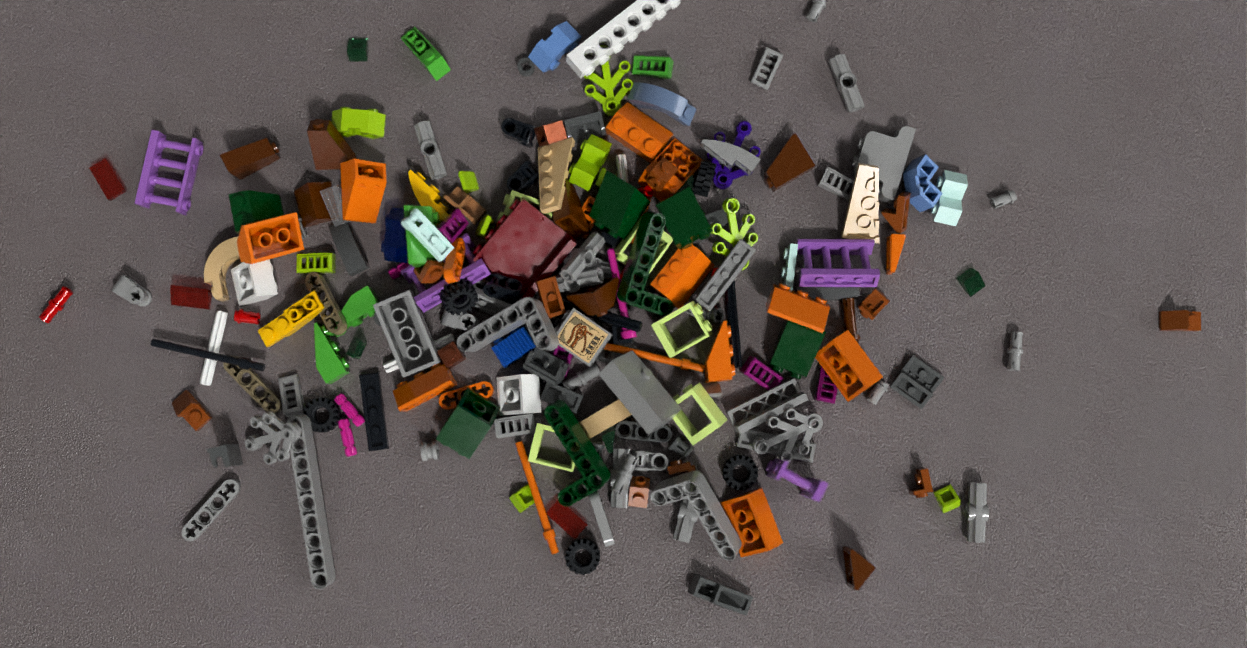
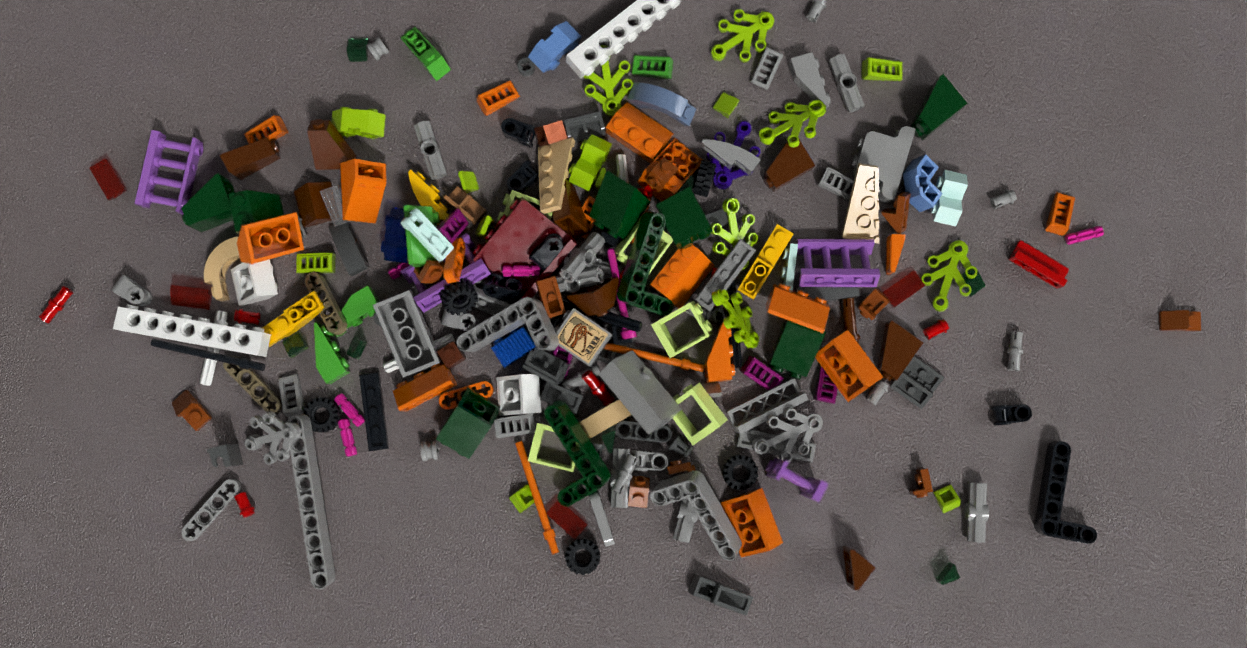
(127, 318): none -> white brick
(210, 205): none -> dark green slope
(244, 505): none -> red pin
(276, 126): none -> orange slope
(295, 345): none -> clear green slope
(377, 48): none -> light grey wheel
(481, 98): none -> orange slope
(520, 270): none -> dark pink axle
(545, 253): none -> black piece
(597, 388): none -> red pin
(726, 104): none -> lime slope
(744, 33): none -> lime plant
(746, 334): none -> lime plant
(765, 261): none -> yellow slope
(807, 77): none -> light grey slope
(813, 111): none -> lime plant
(869, 69): none -> lime slope
(896, 351): none -> reddish brown slope
(903, 288): none -> clear red tile
(936, 329): none -> red pin
(937, 107): none -> dark green slope
(948, 574): none -> clear green slope
(950, 272): none -> lime plant
(1008, 414): none -> black piece
(1039, 264): none -> red panel
(1056, 498): none -> black beam
(1057, 225): none -> orange slope
(1084, 235): none -> dark pink axle

